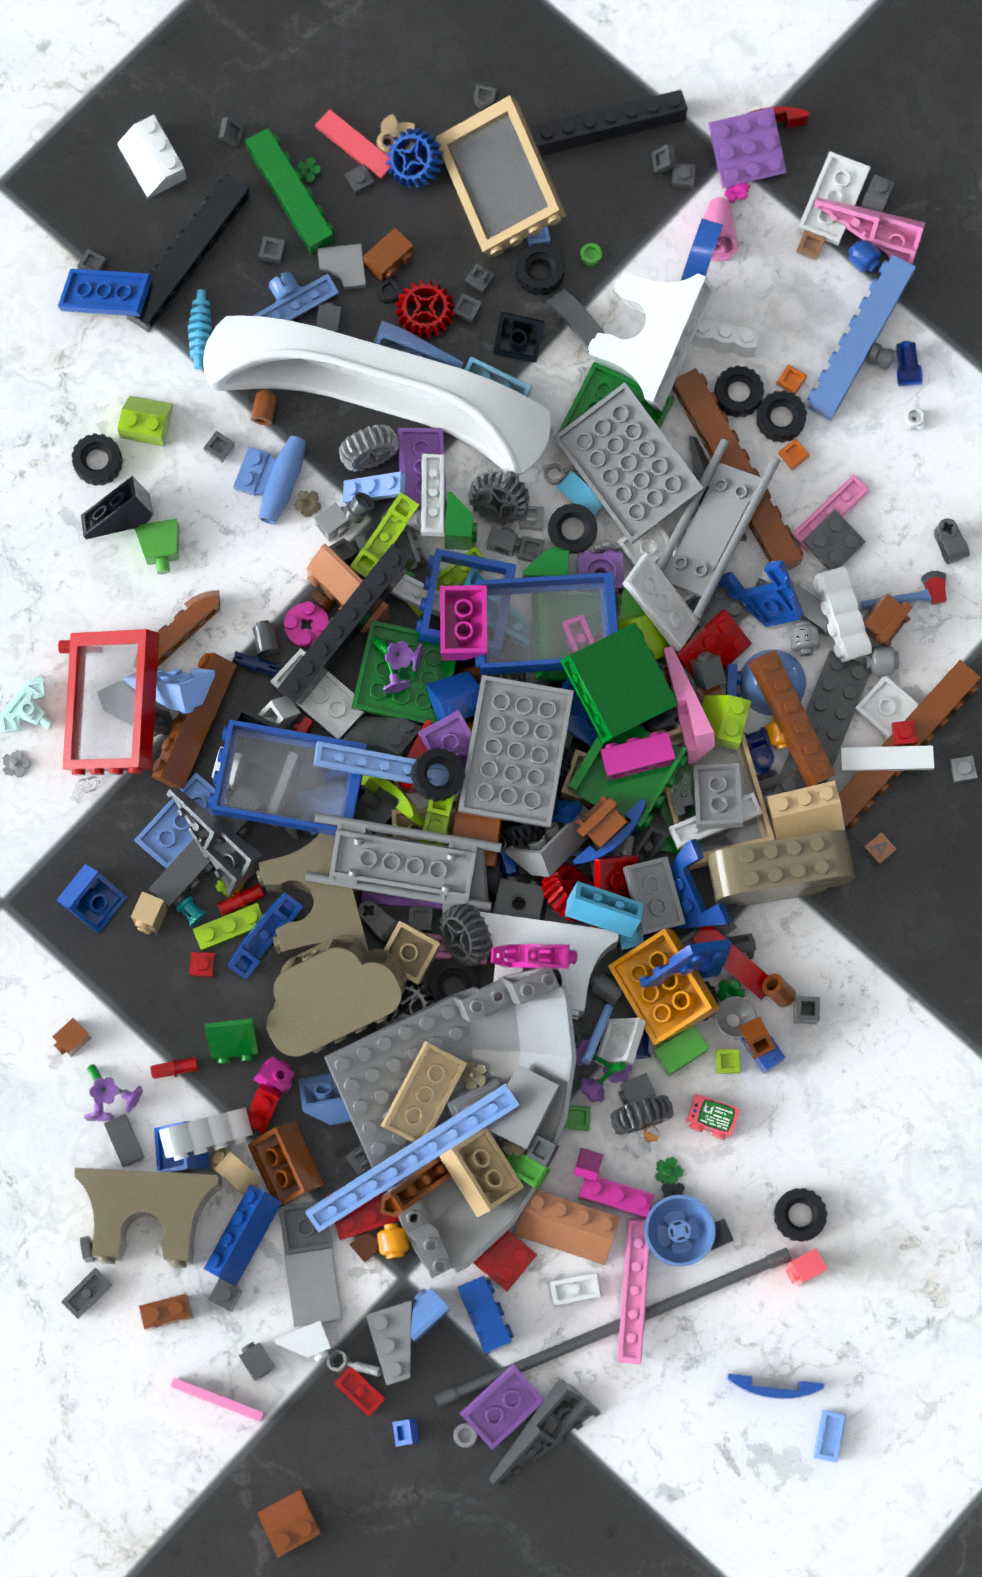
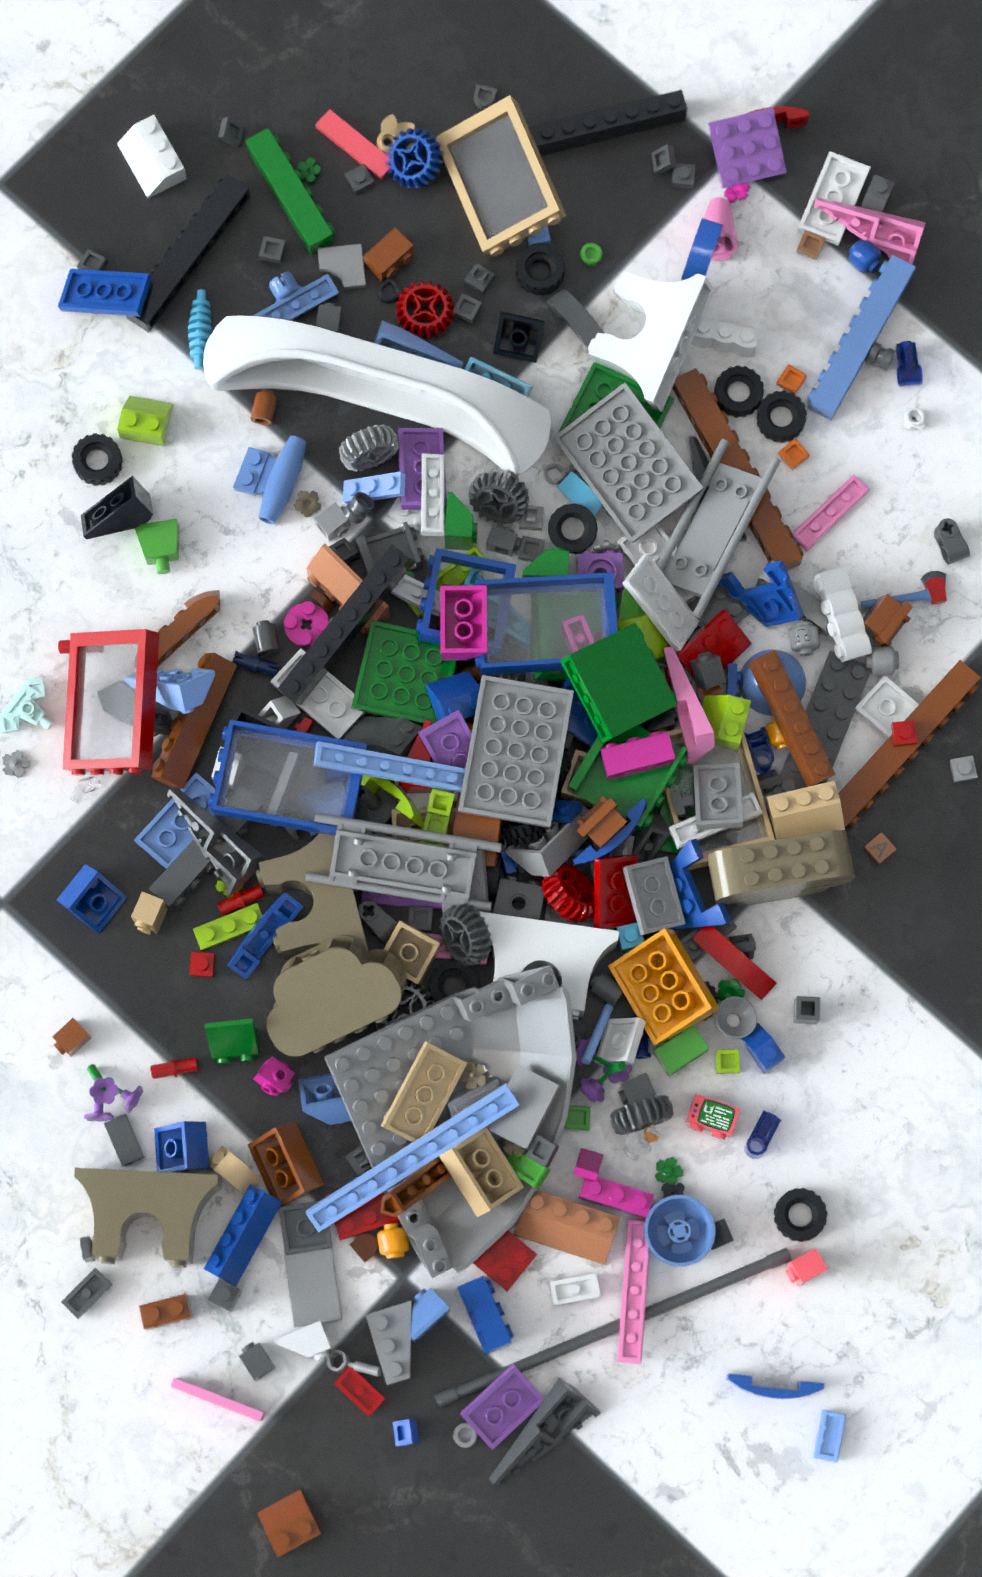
(191, 911): teal bush -> none
(206, 1132): white brick -> none
(219, 446): dark grey plate -> none
(263, 1107): red plate -> none
(385, 534): lime slope -> none
(398, 656): medium lavender plant -> none
(443, 757): black tyre -> none
(534, 956): dark pink hose -> none
(604, 909): medium azure brick -> none
(704, 957): blue wing -> none
(757, 1037): dark orange brick -> none
(762, 1133): none -> clear blue piece
(778, 990): dark orange brick -> none
(833, 541): dark grey plate -> none
(886, 758): white tile -> none

